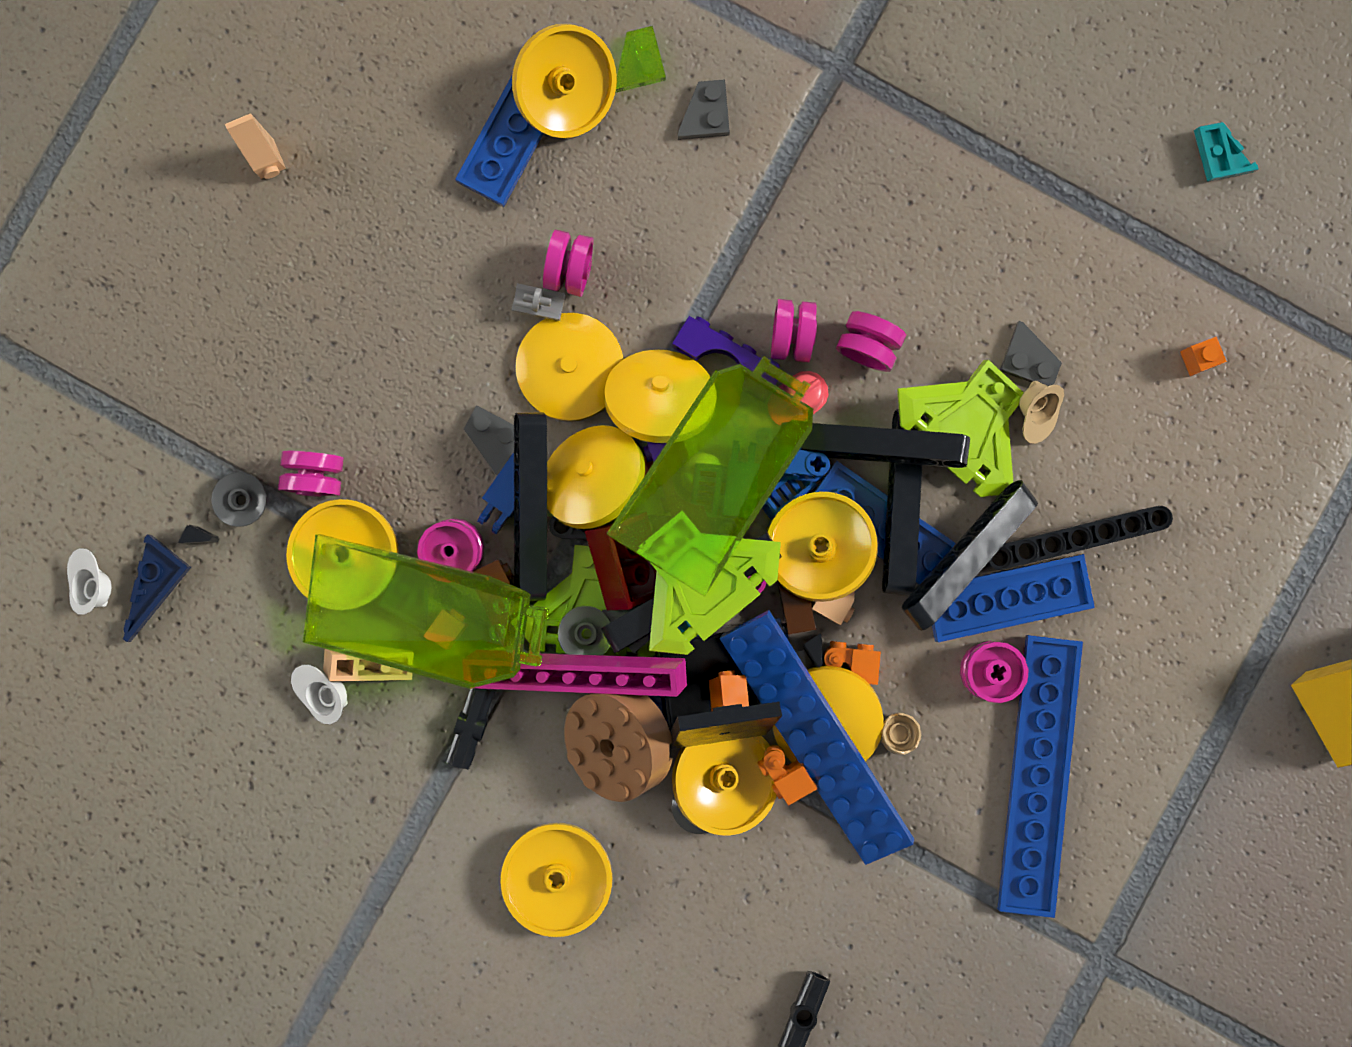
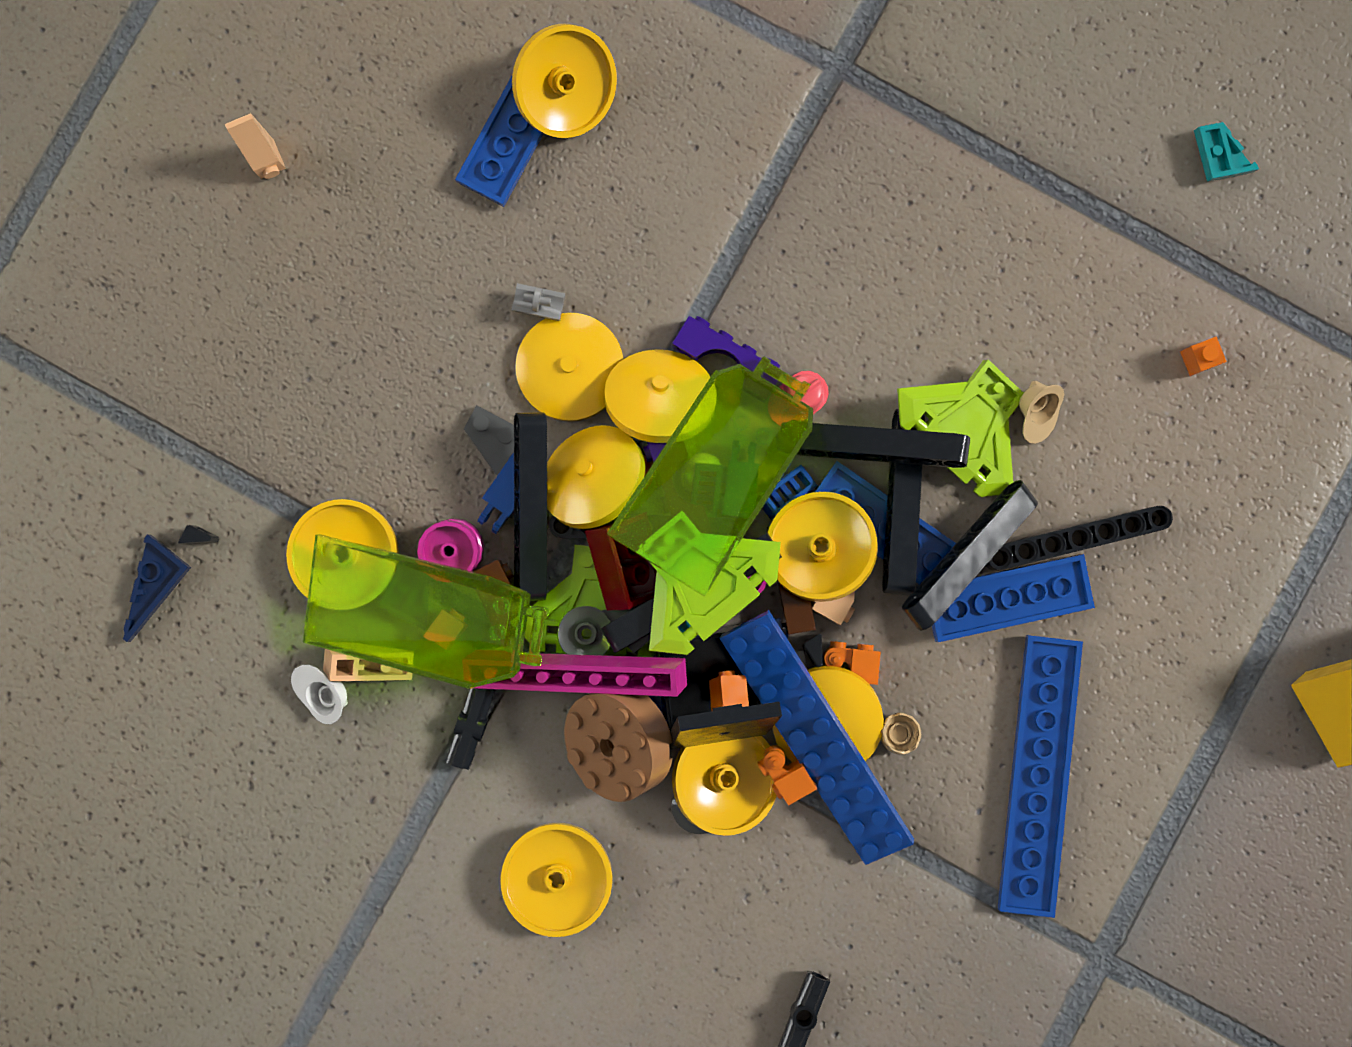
(87, 583): white piece -> none
(226, 496): dark grey dish -> none
(310, 474): dark pink wheel -> none
(567, 262): dark pink wheel -> none
(640, 60): clear neon green wing -> none
(706, 112): dark grey wing -> none
(795, 331): dark pink wheel -> none
(801, 469): blue piece -> none
(871, 341): dark pink wheel -> none
(1010, 671): dark pink wheel -> none
(1030, 358): dark grey wing -> none

